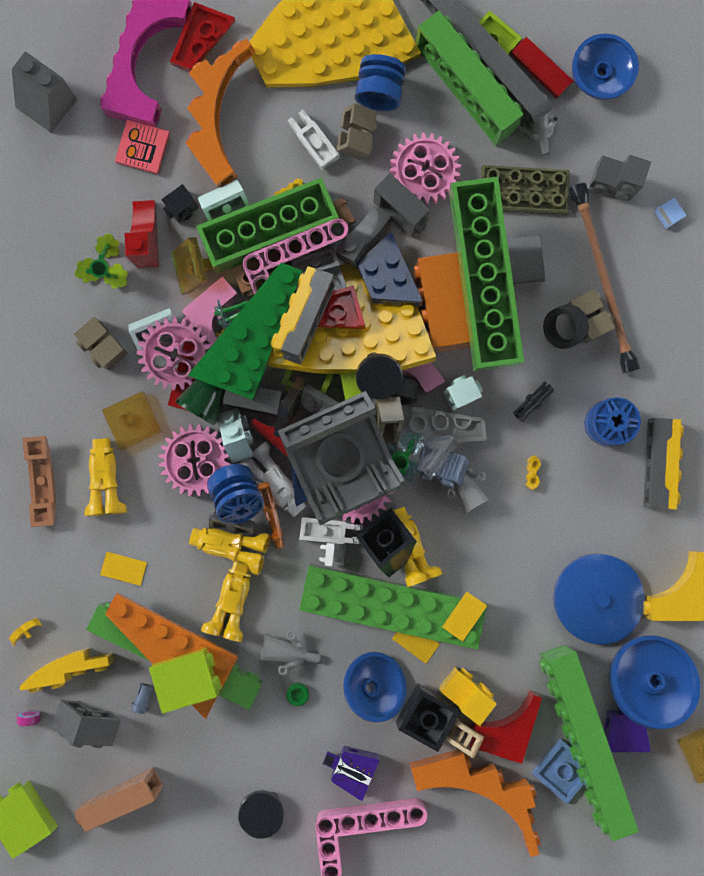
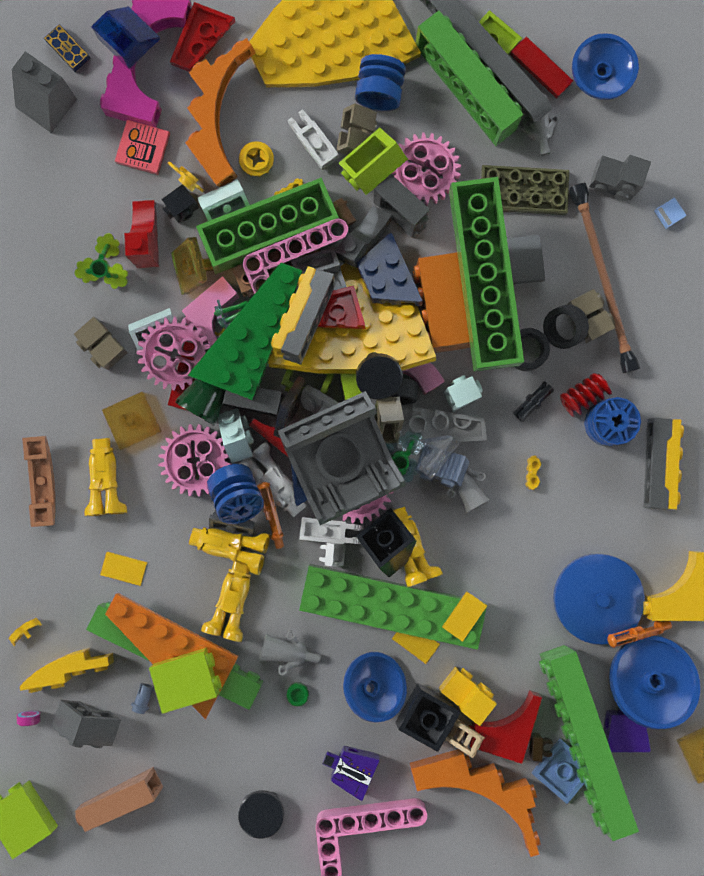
(67, 48): none -> dark blue tile
(125, 34): none -> clear blue slope
(186, 178): none -> yellow plate
(252, 150): none -> yellow gear
(372, 161): none -> lime window
(536, 746): none -> dark brown tile
(544, 346): none -> black tyre
(585, 392): none -> red piece
(638, 633): none -> orange piece

